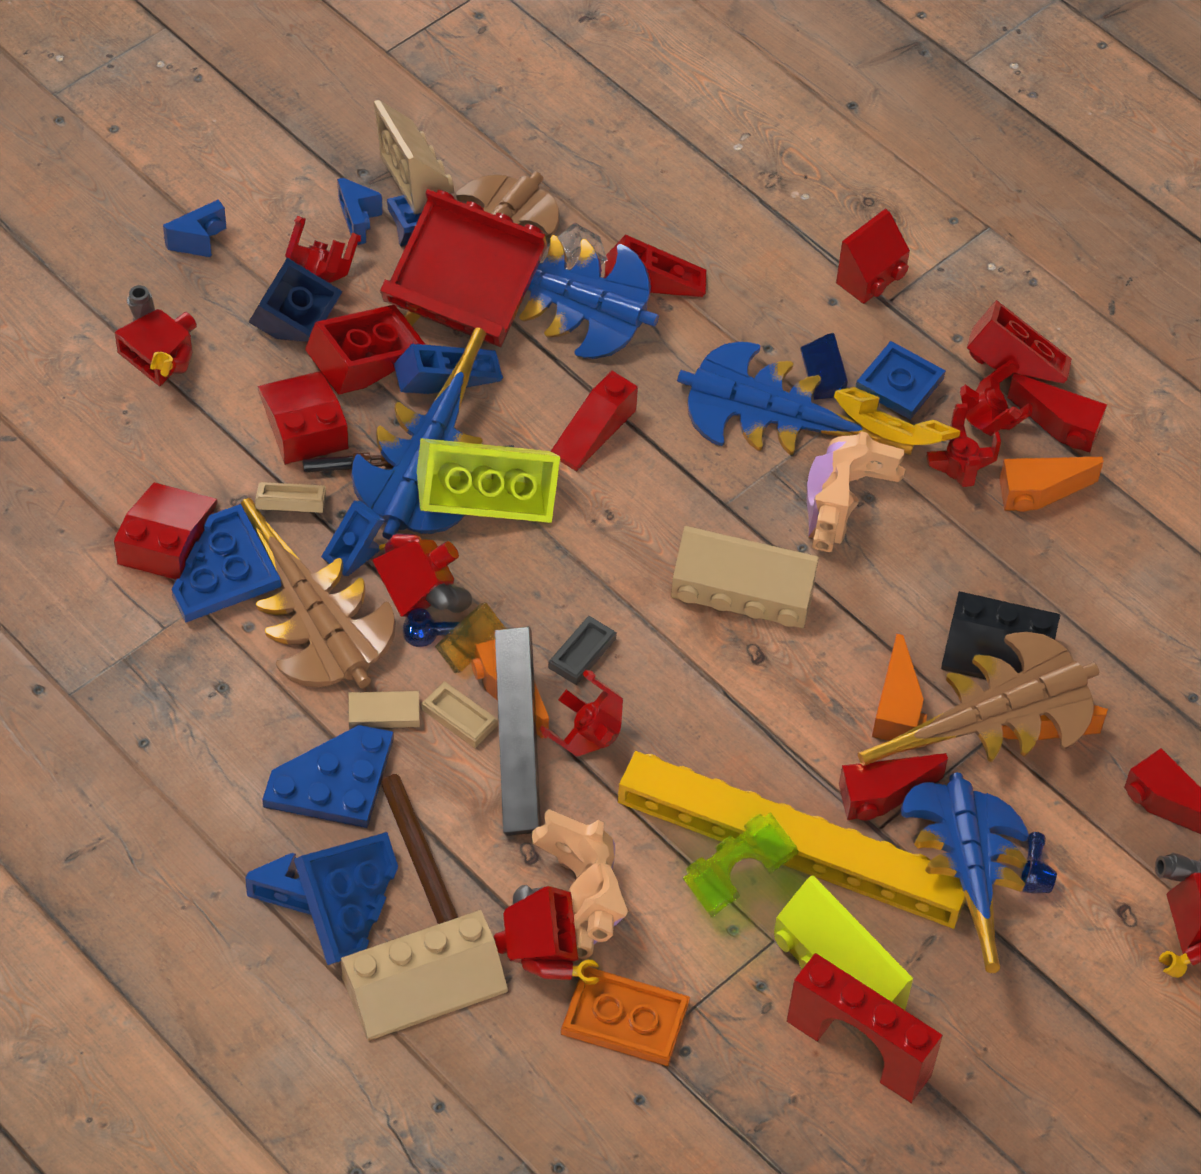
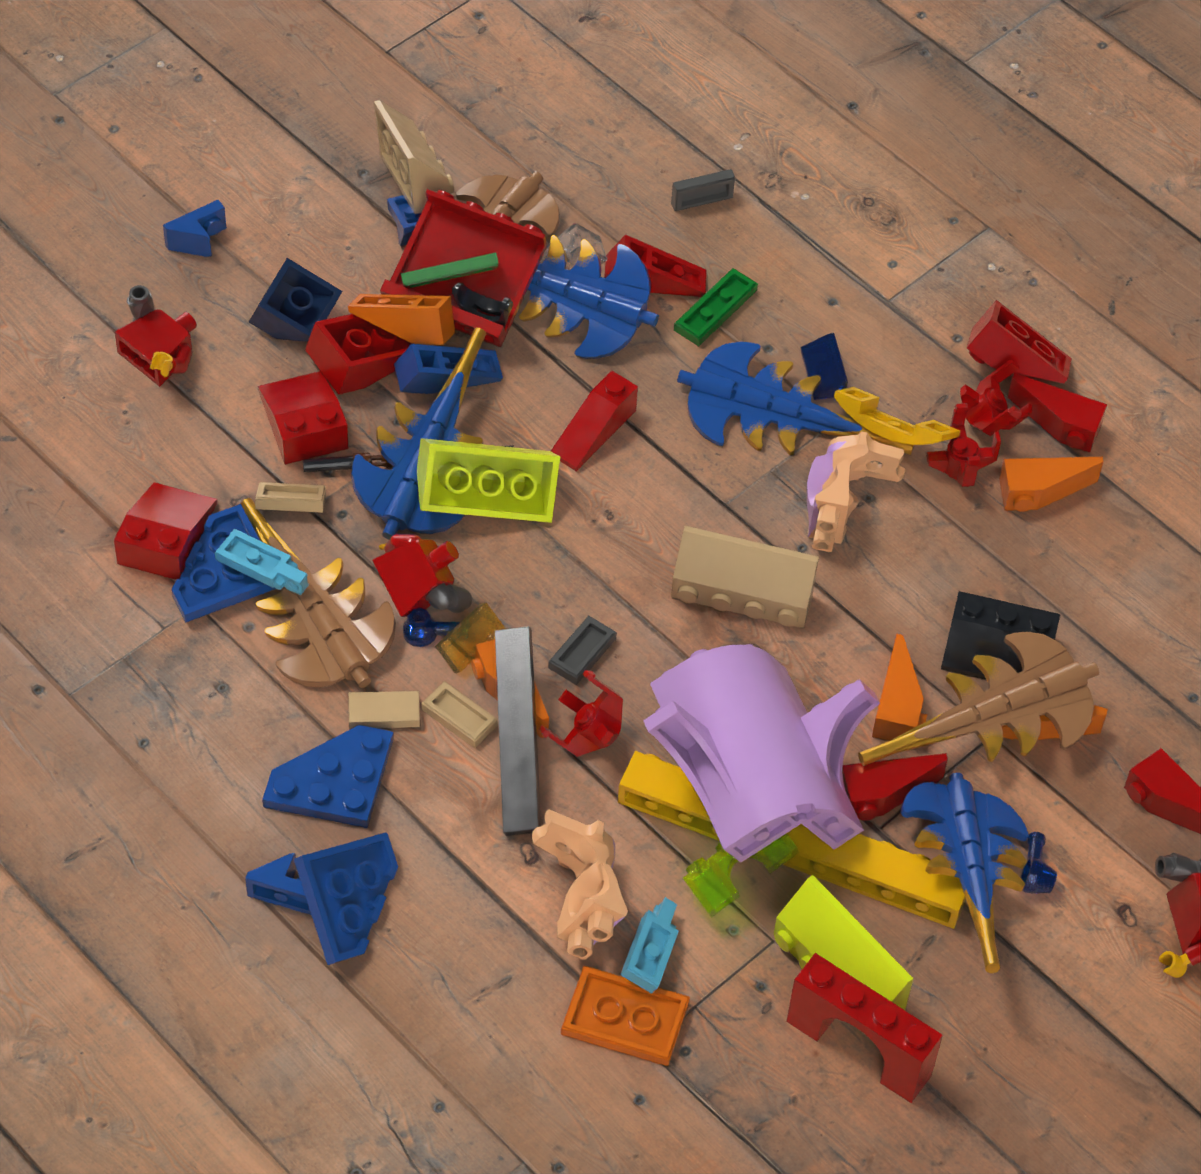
(261, 562): none -> medium azure hinge
(317, 258): red piece -> none
(354, 538): blue slope -> none
(358, 205): blue slope -> none
(410, 317): none -> orange slope
(418, 849): reddish brown axle -> none
(423, 975): tan slope -> none
(450, 270): none -> green tile
(470, 301): none -> black helmet
(543, 934): red torso -> none
(651, 947): none -> medium azure hinge
(702, 190): none -> dark grey tile
(715, 307): none -> green tile
(755, 748): none -> lavender cylinder
(872, 258): red slope -> none
(901, 379): blue plate -> none

